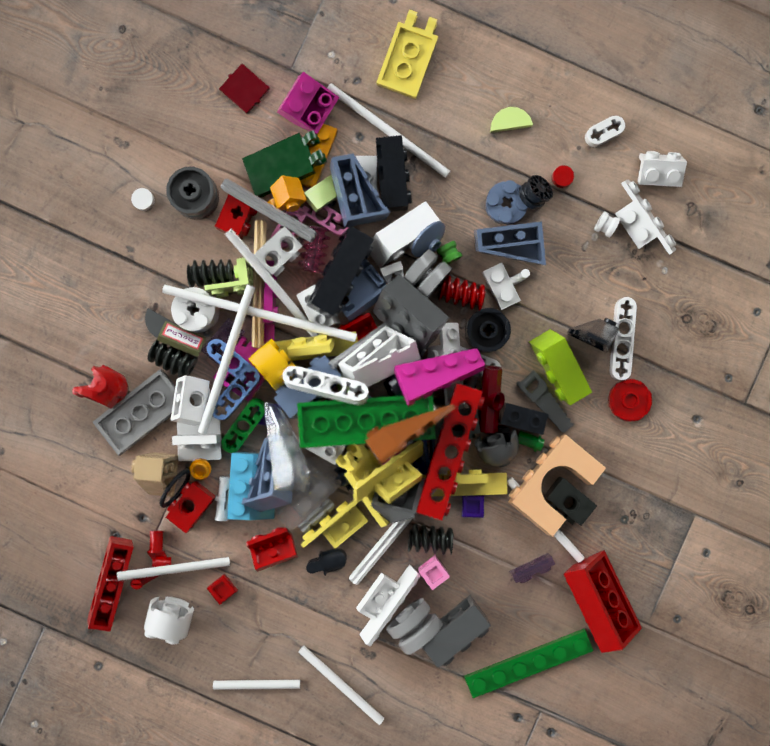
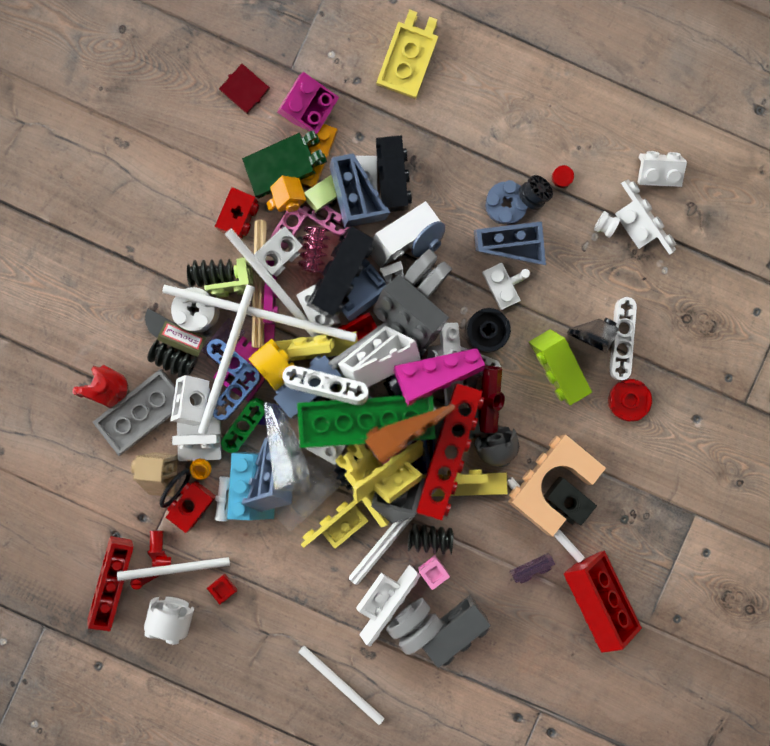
(142, 199): white tile -> none
(192, 193): dark grey wheel -> none
(256, 684): white piece -> none
(268, 210): light grey axle -> none
(272, 548): red bracket -> none
(317, 515): light grey axle -> none
(327, 561): black arm -> none
(388, 130): white piece -> none
(449, 252): bright green wheel -> none
(463, 292): red piece -> none
(473, 506): dark purple tile -> none
(510, 119): yellowish green tile -> none
(523, 418): black brick -> none
(528, 663): green plate -> none
(531, 441): green pin -> none
(545, 401): dark grey piece -> none
(602, 127): white beam -> none

